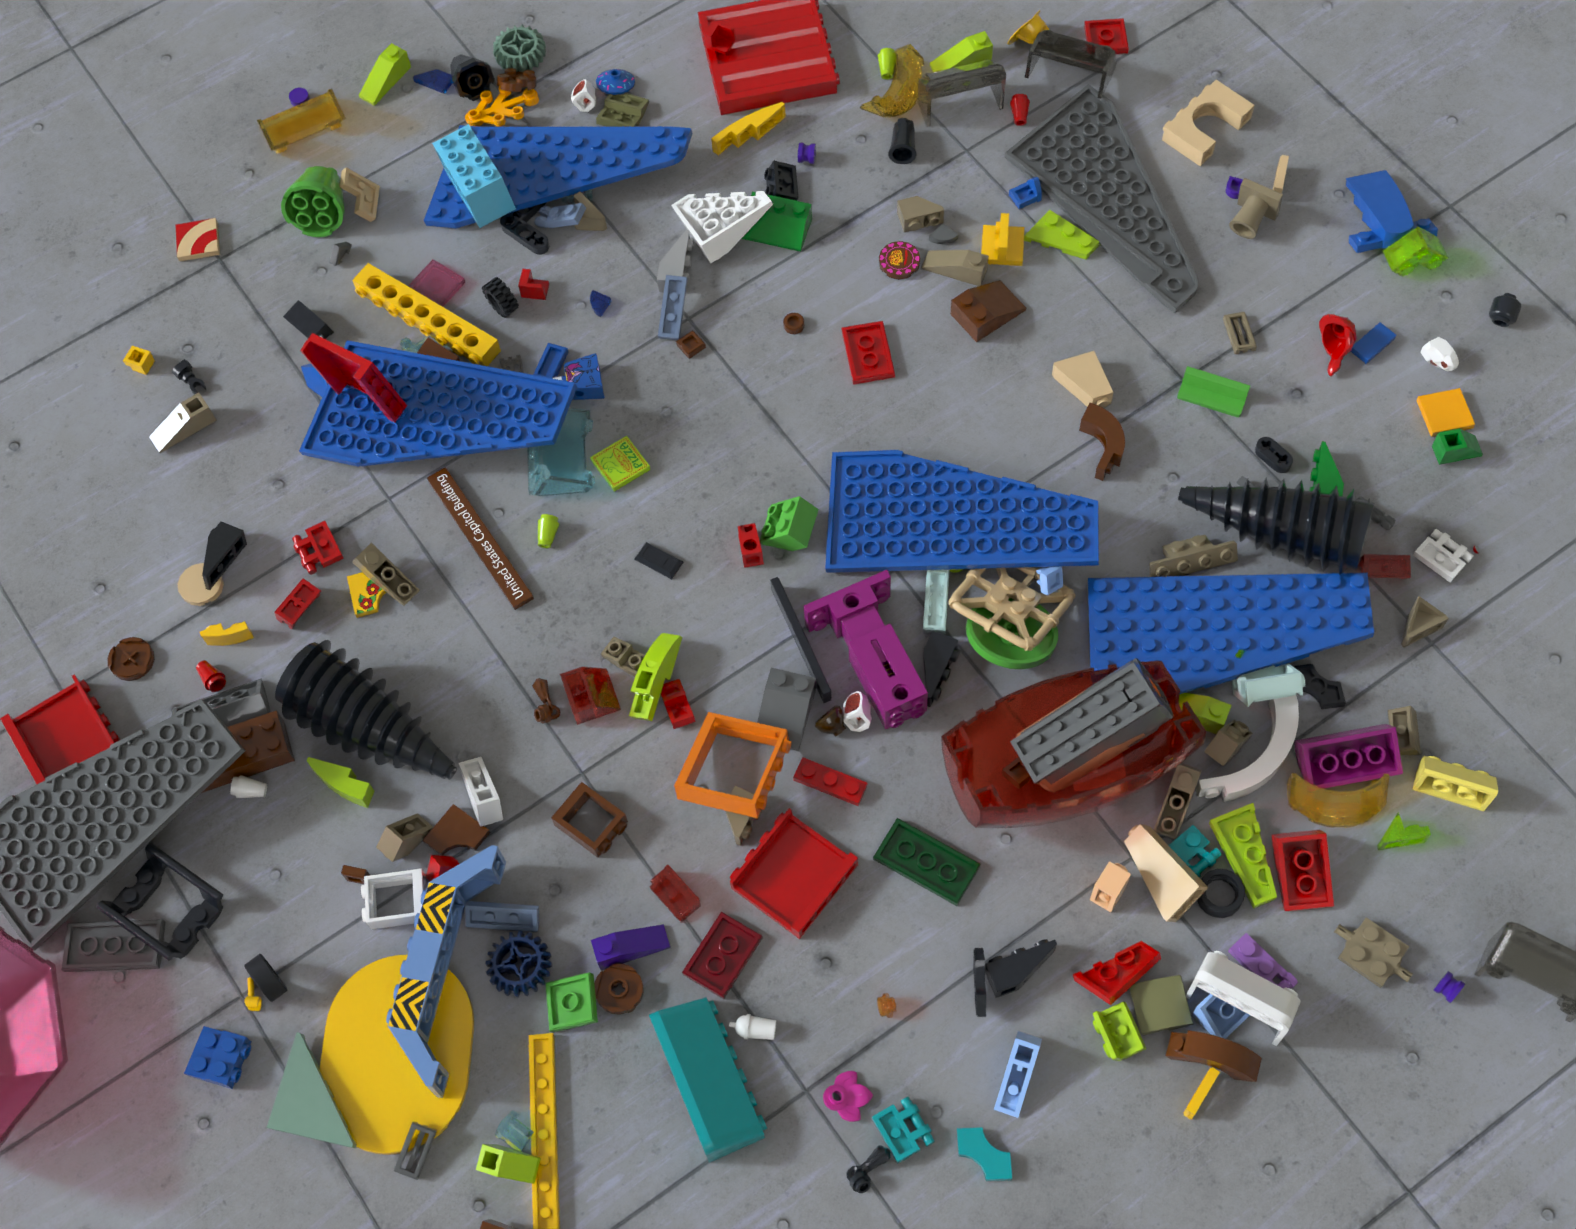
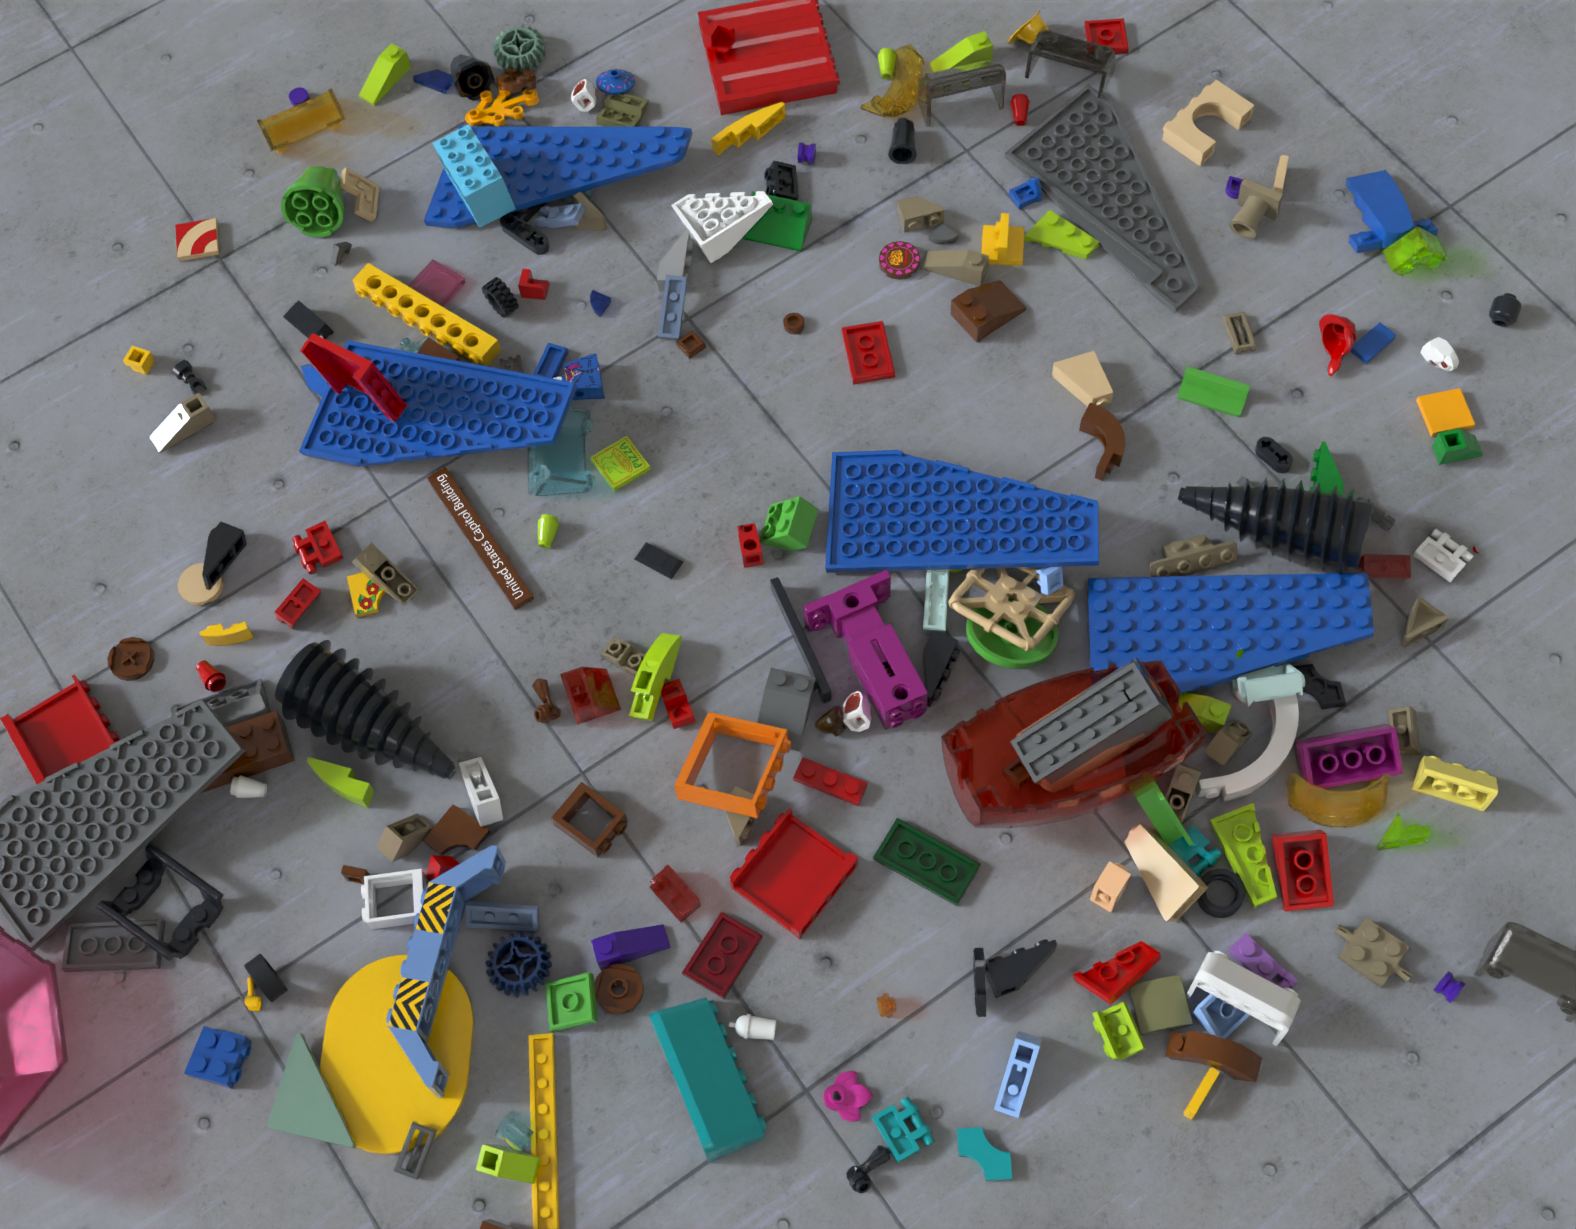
(1161, 814): none -> bright green panel

